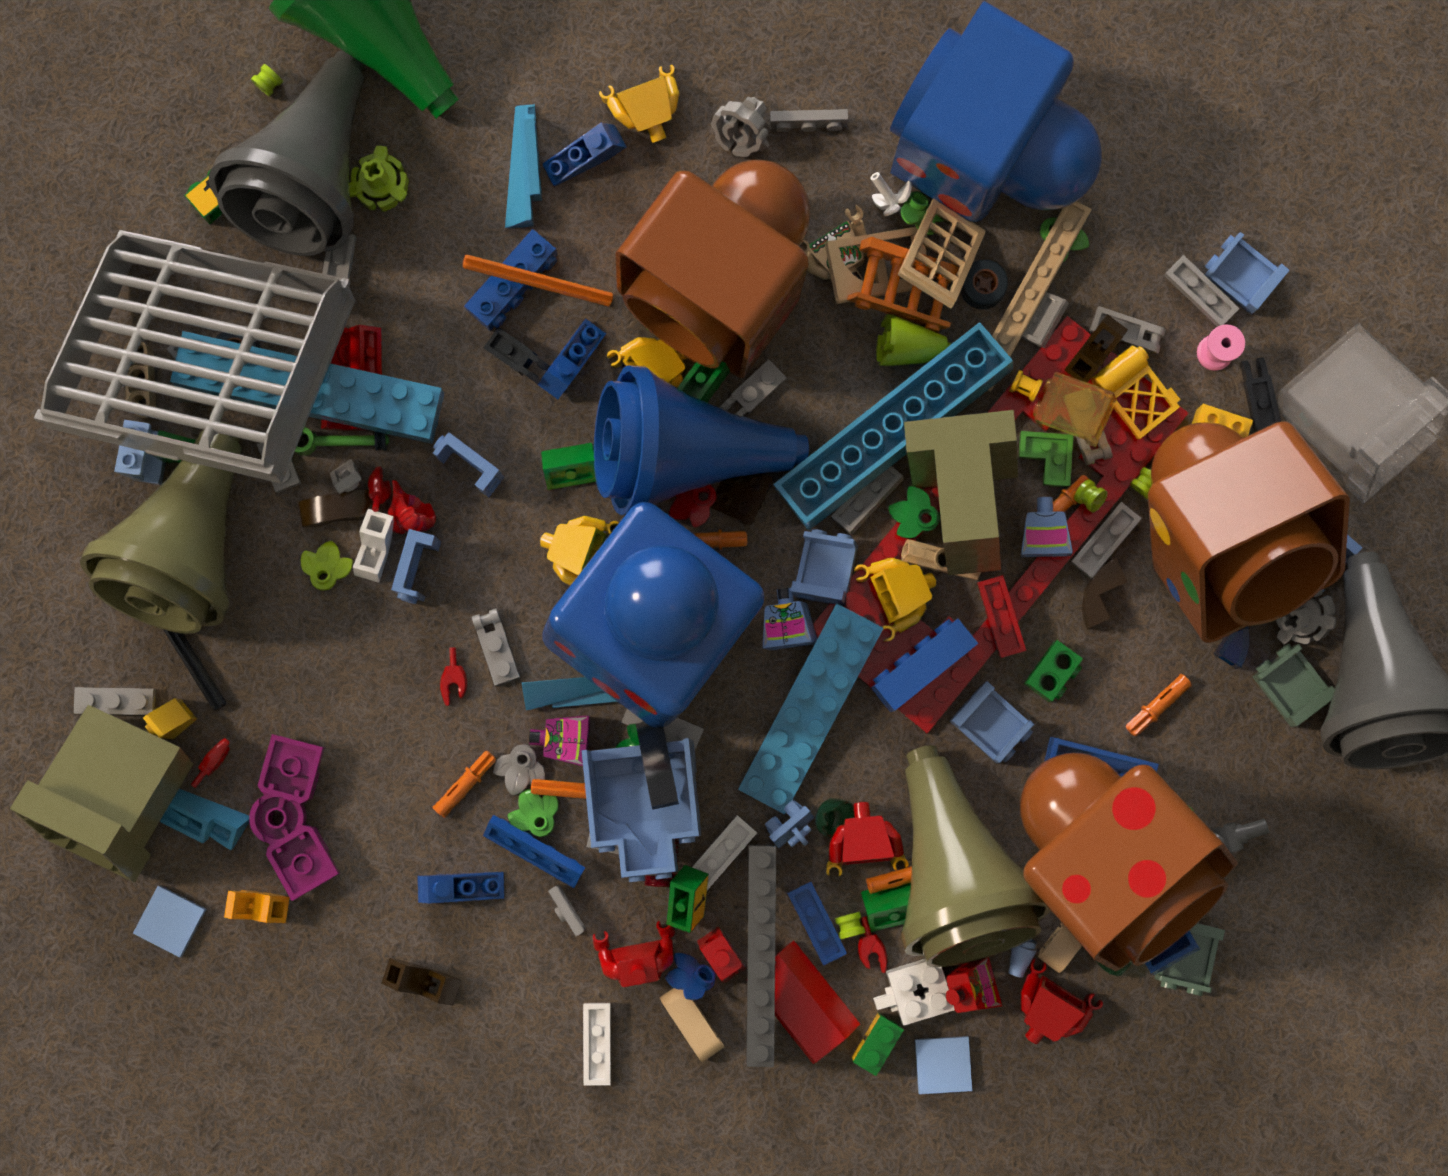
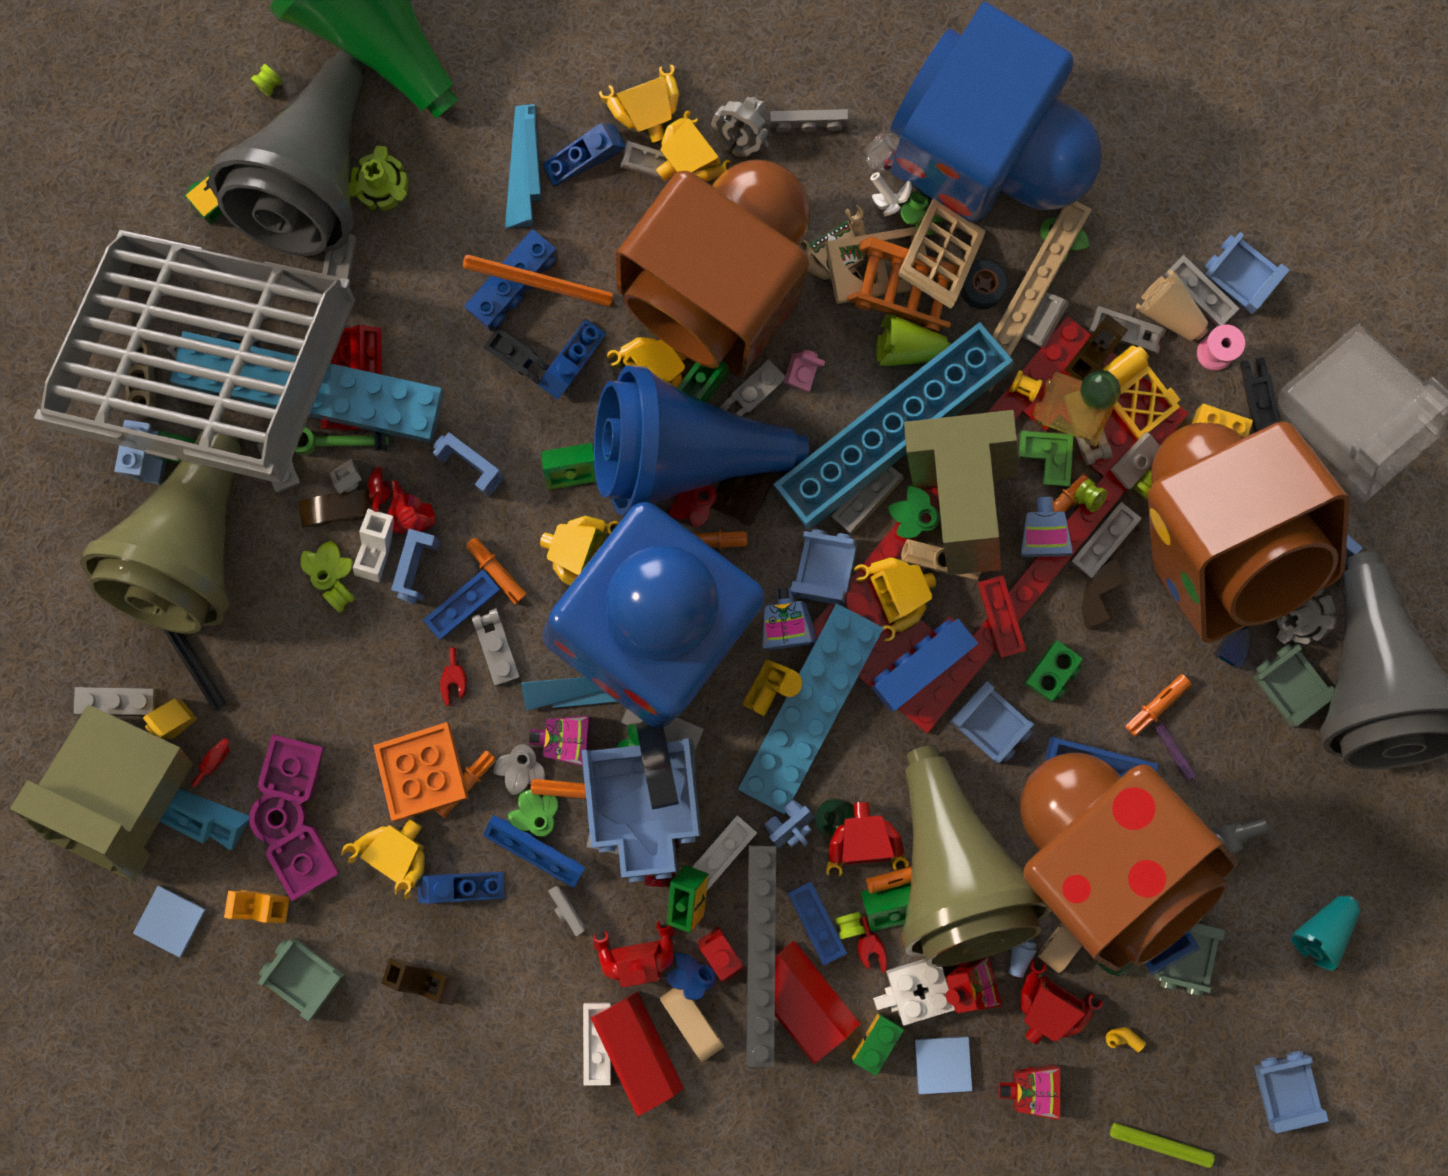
(300, 977): none -> sand green panel
(339, 596): none -> lime wheel
(393, 854): none -> yellow torso
(420, 772): none -> orange plate
(461, 605): none -> blue plate
(495, 570): none -> orange axle
(637, 1053): none -> red slope
(642, 160): none -> light grey plate
(688, 151): none -> yellow torso
(771, 680): none -> yellow brick
(802, 370): none -> bright pink bracket
(881, 151): none -> clear head
(1034, 1091): none -> torso
(1100, 389): none -> clear green hair
(1124, 1036): none -> yellow arm
(1136, 461): none -> light grey plate
(1162, 1145): none -> lime axle
(1173, 307): none -> tan cone
(1183, 773): none -> medium lavender piece
(1289, 1092): none -> medium blue panel
(1328, 932): none -> teal cone

